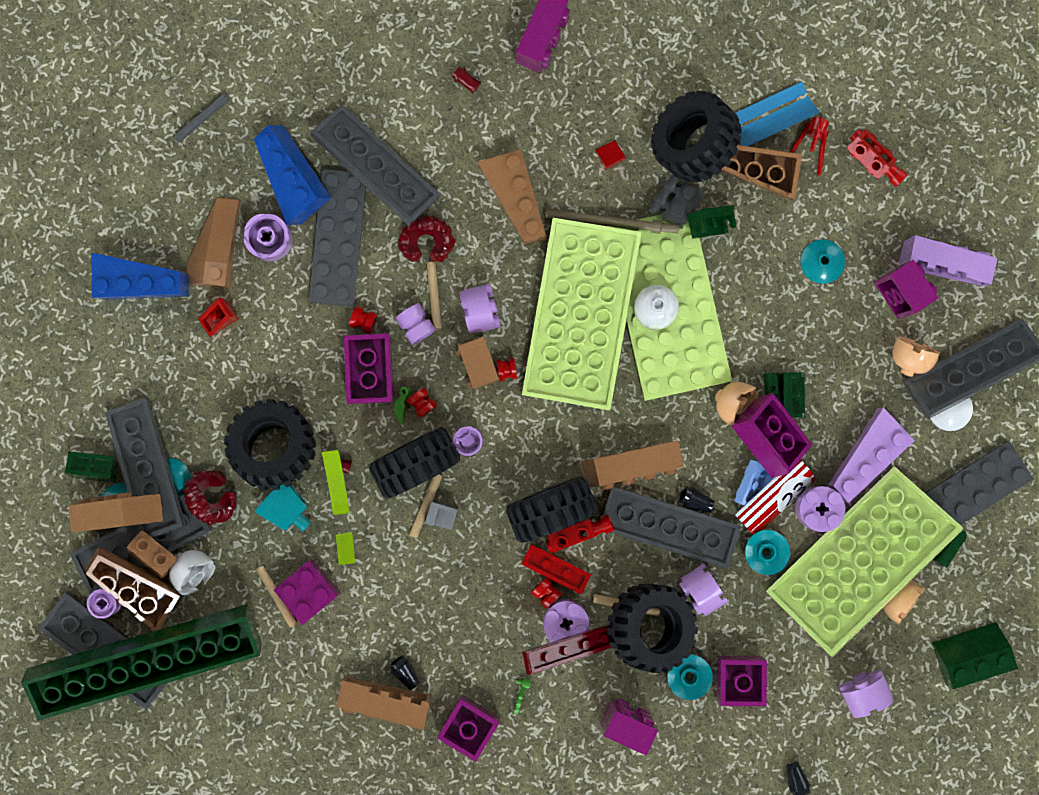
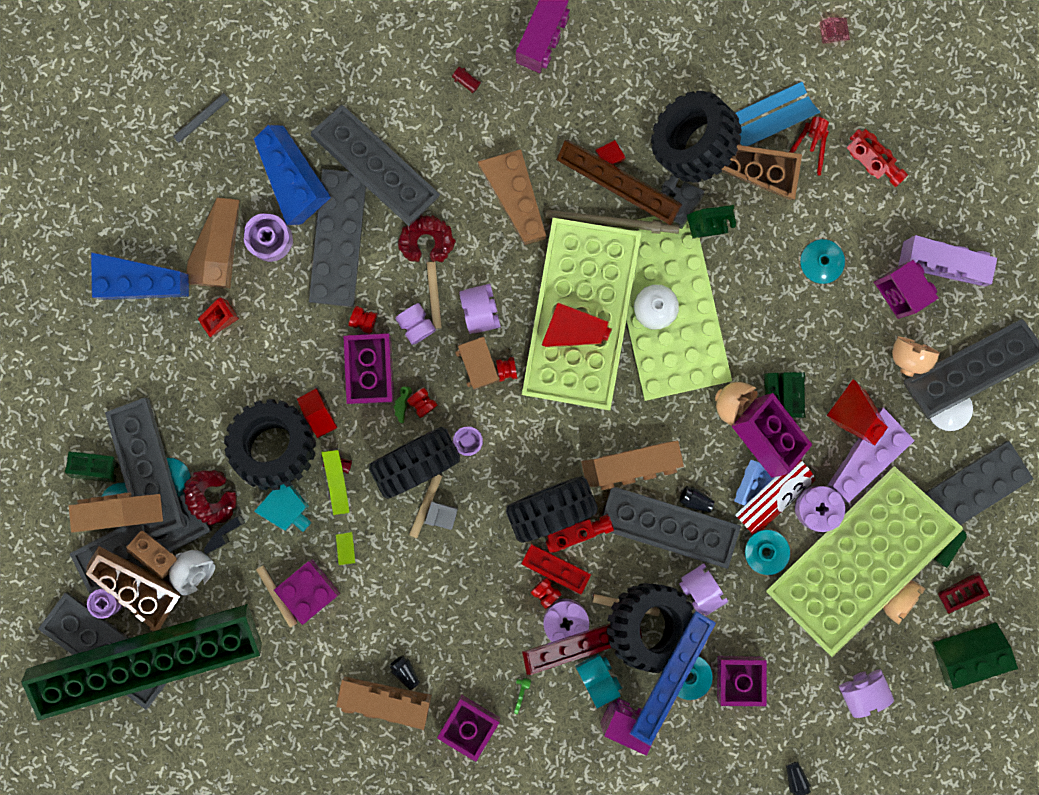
(220, 537): none -> black slope
(316, 413): none -> red slope
(575, 328): none -> red slope
(598, 680): none -> teal brick
(619, 182): none -> reddish brown tile
(672, 678): none -> blue tile
(834, 30): none -> clear pink slope
(858, 414): none -> red slope
(976, 596): none -> dark red slope

